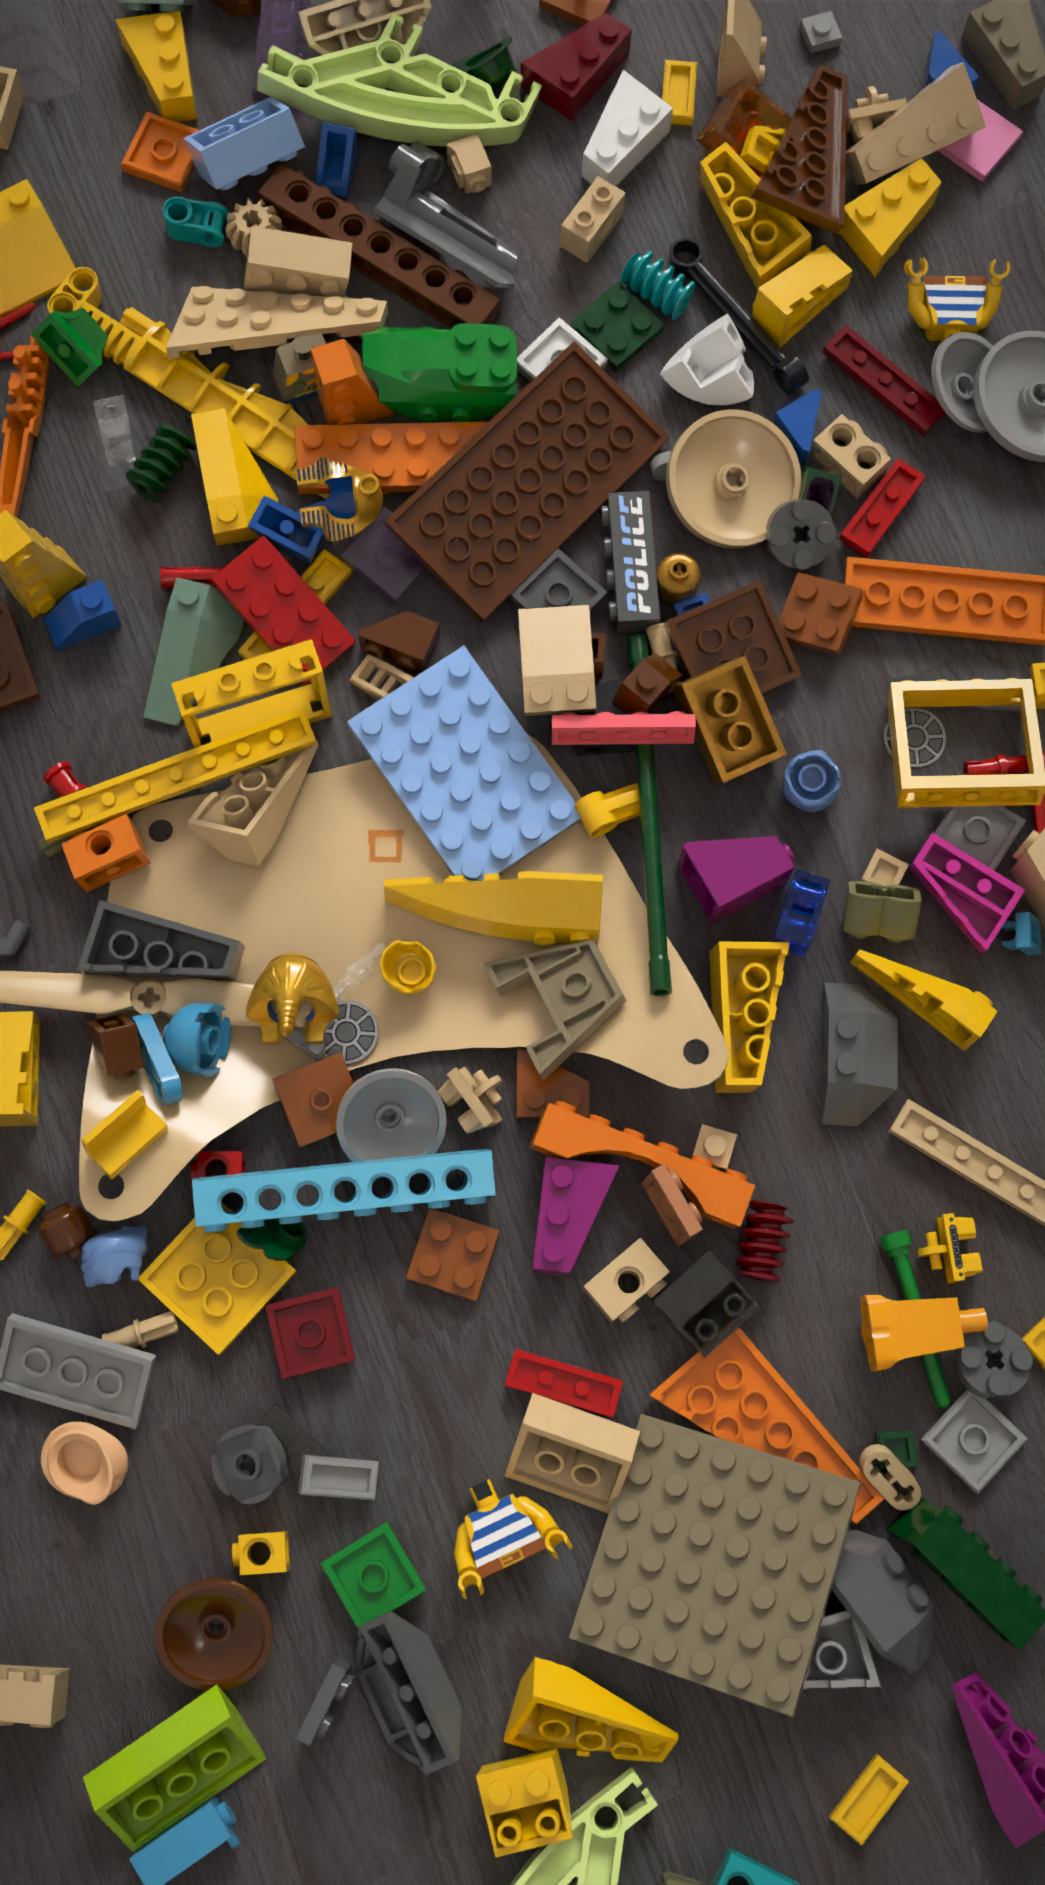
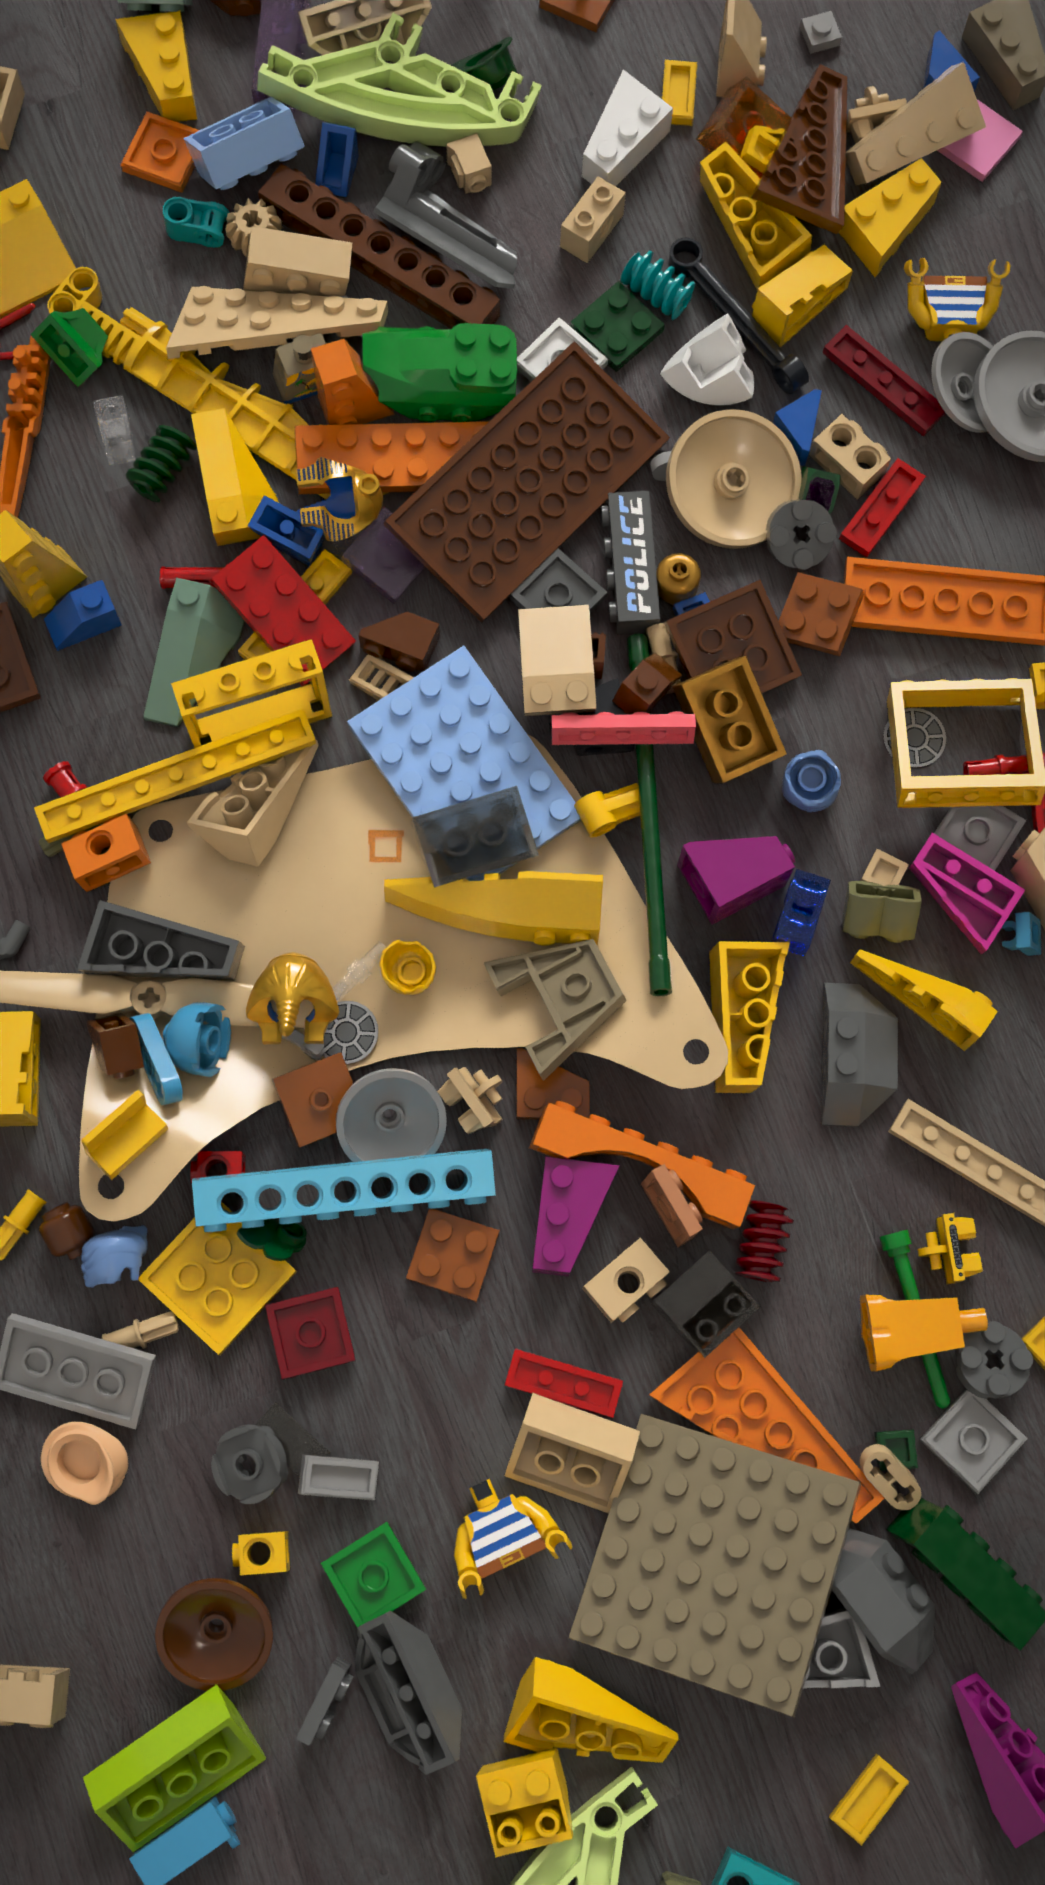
(474, 836): none -> clear smoke slope
(578, 64): dark red wedge -> none
(715, 1146): tan plate -> none

